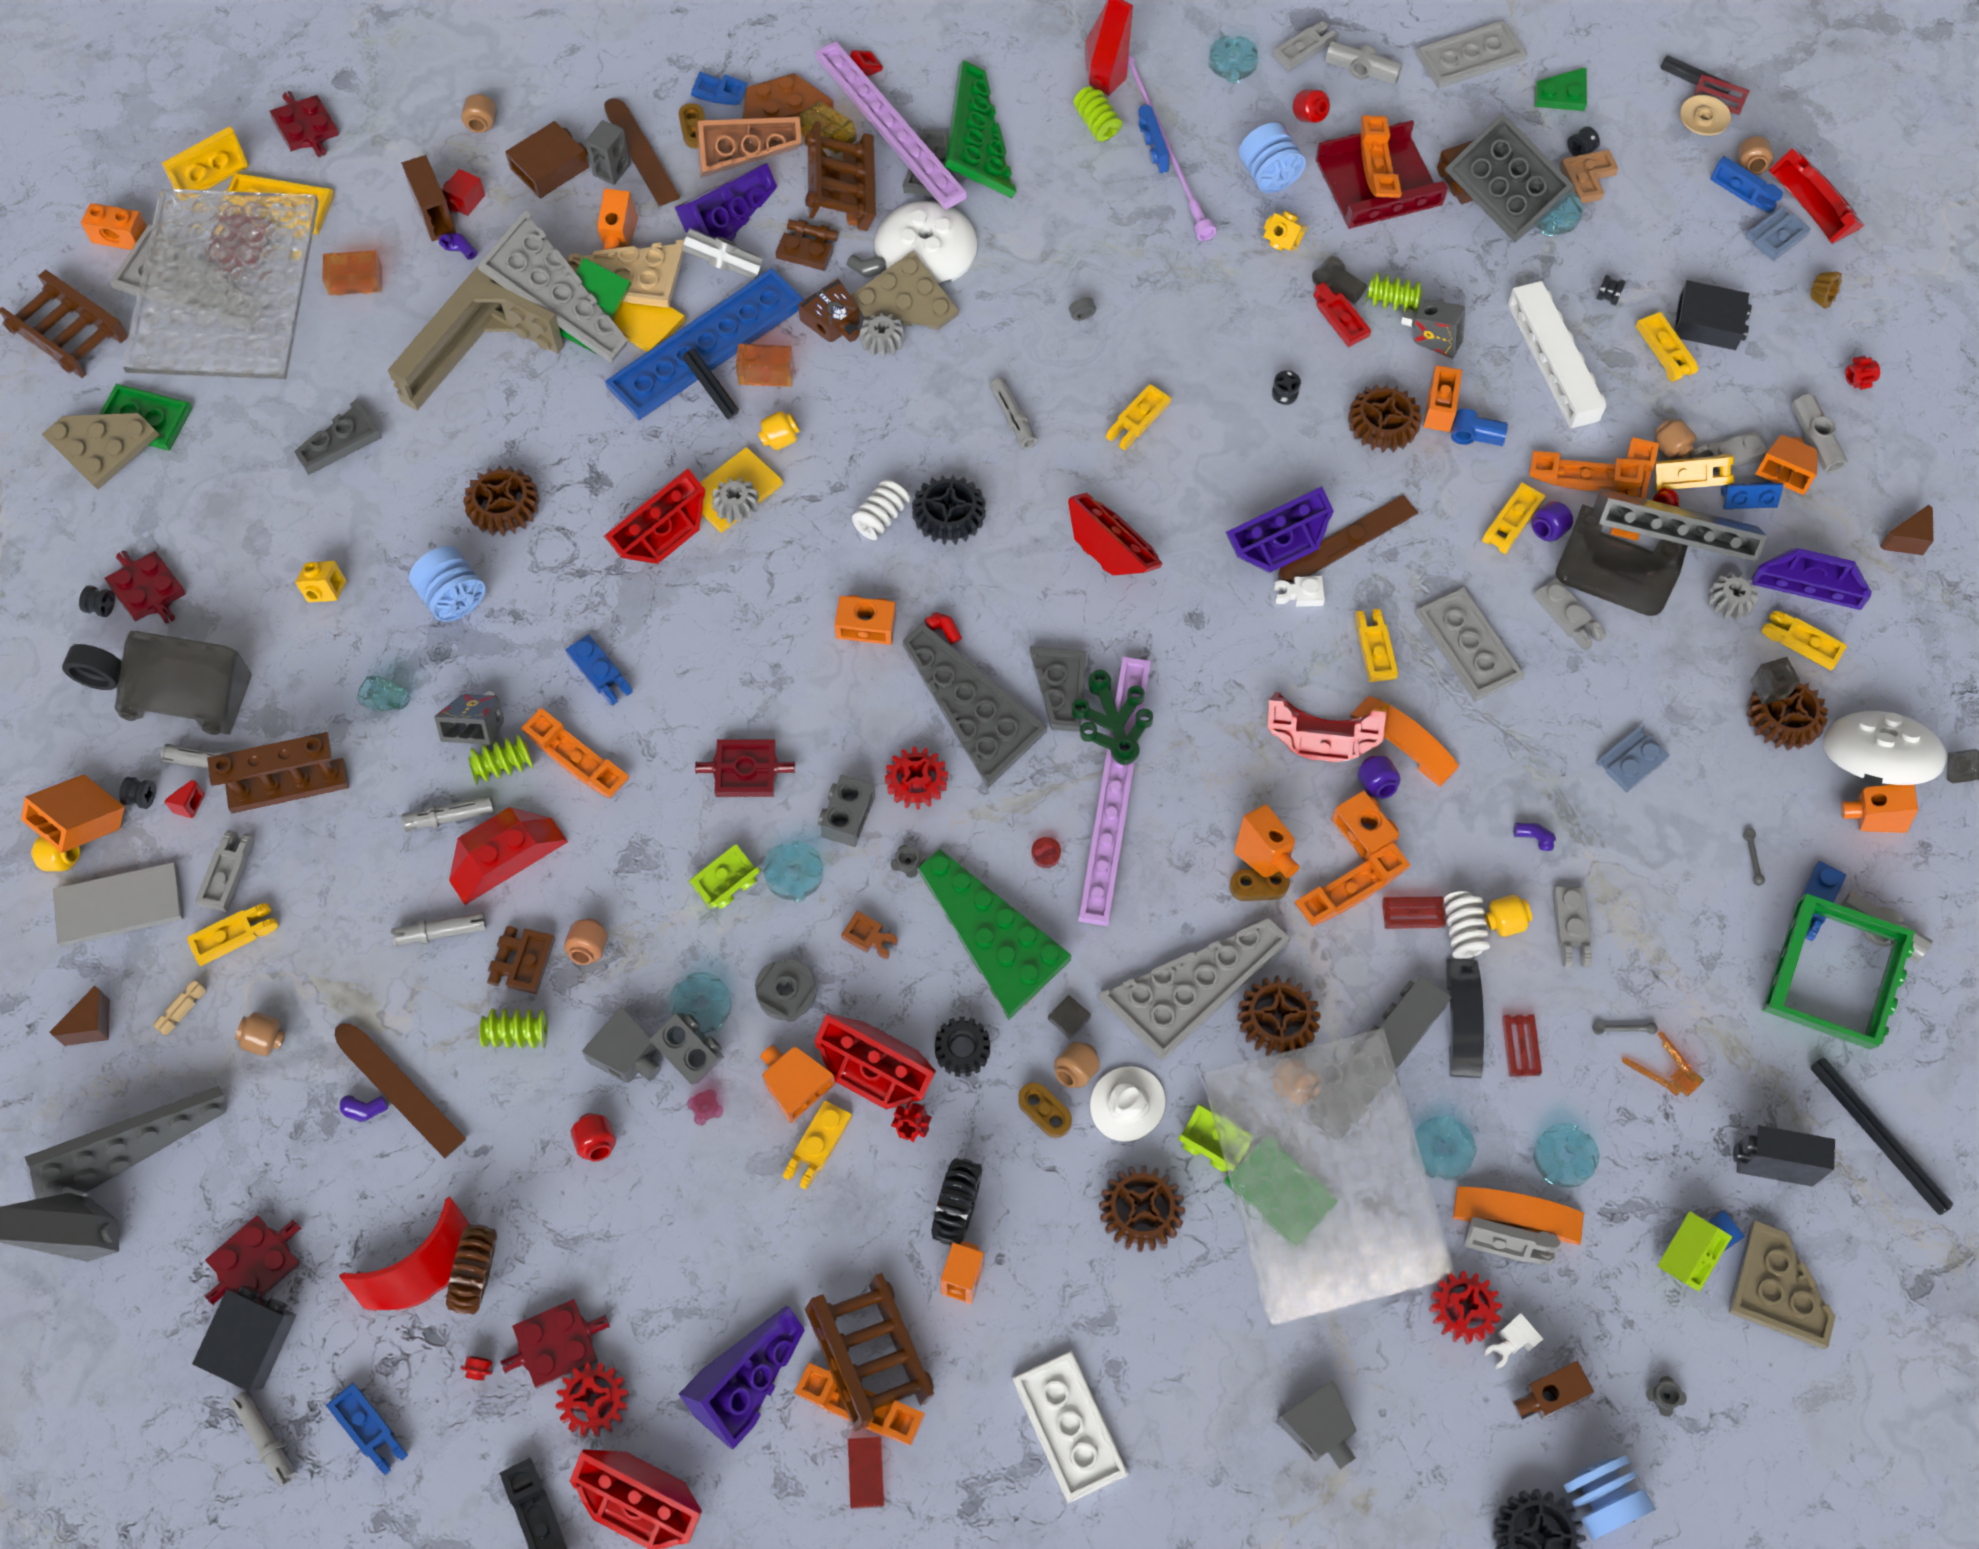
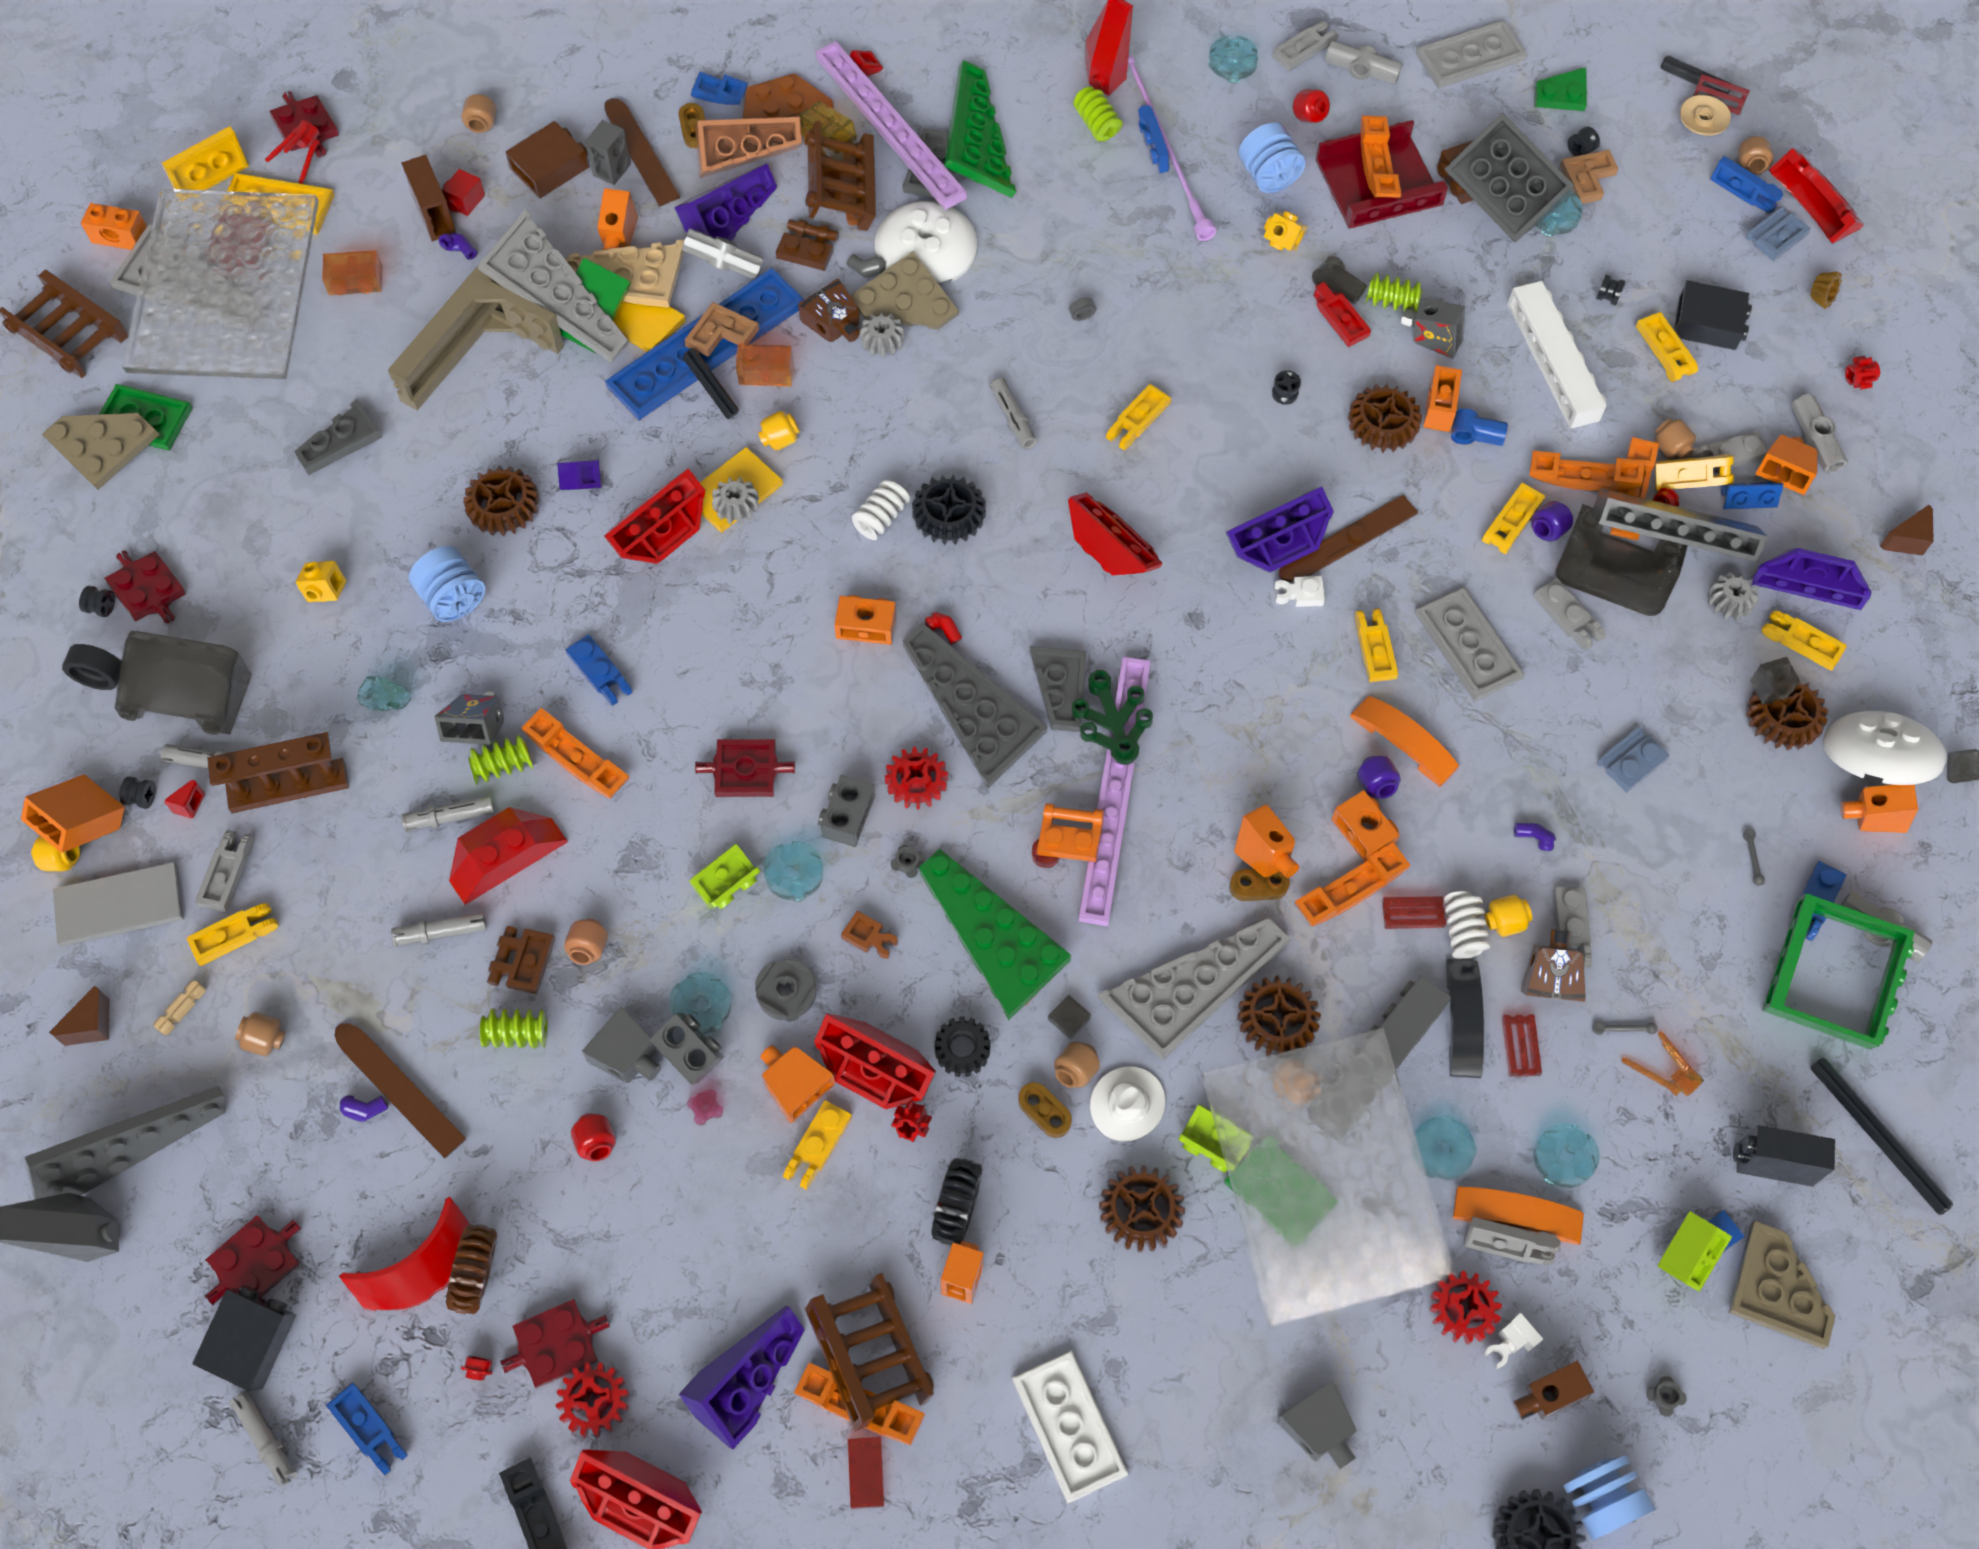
(303, 136): none -> red plant
(579, 475): none -> dark purple panel
(718, 324): none -> medium nougat plate
(1070, 841): none -> orange plate
(1325, 738): windscreen -> none
(1555, 970): none -> reddish brown torso

